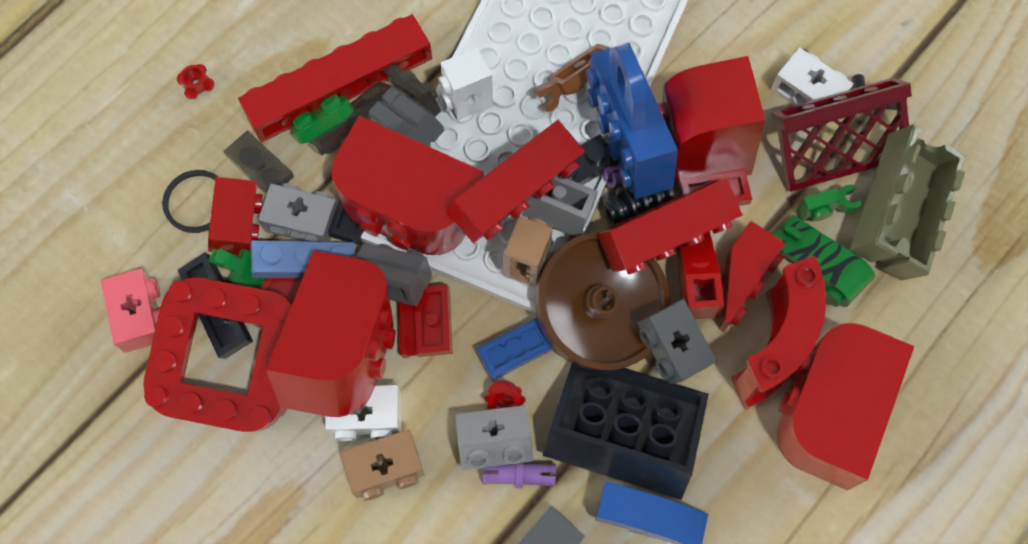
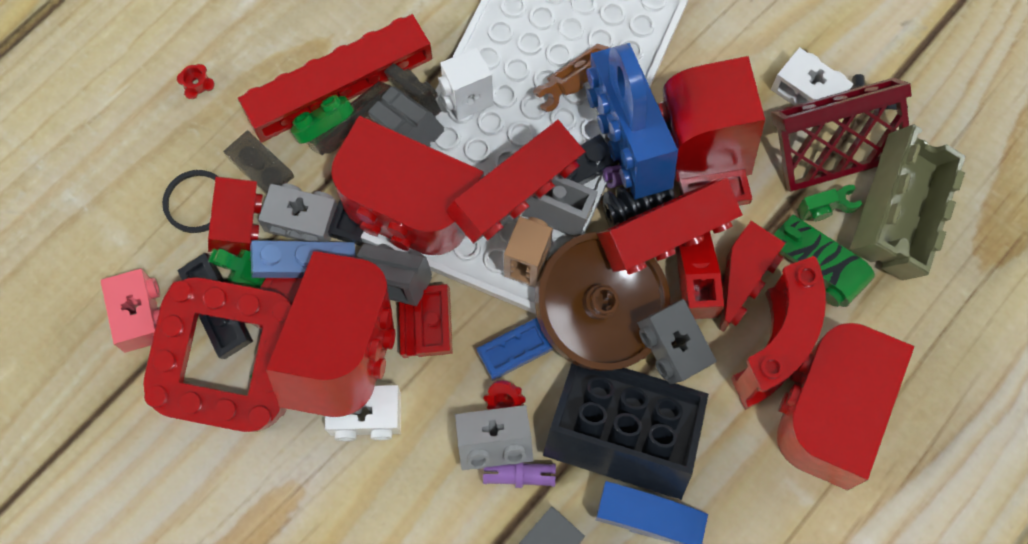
(364, 459): medium nougat brick -> none

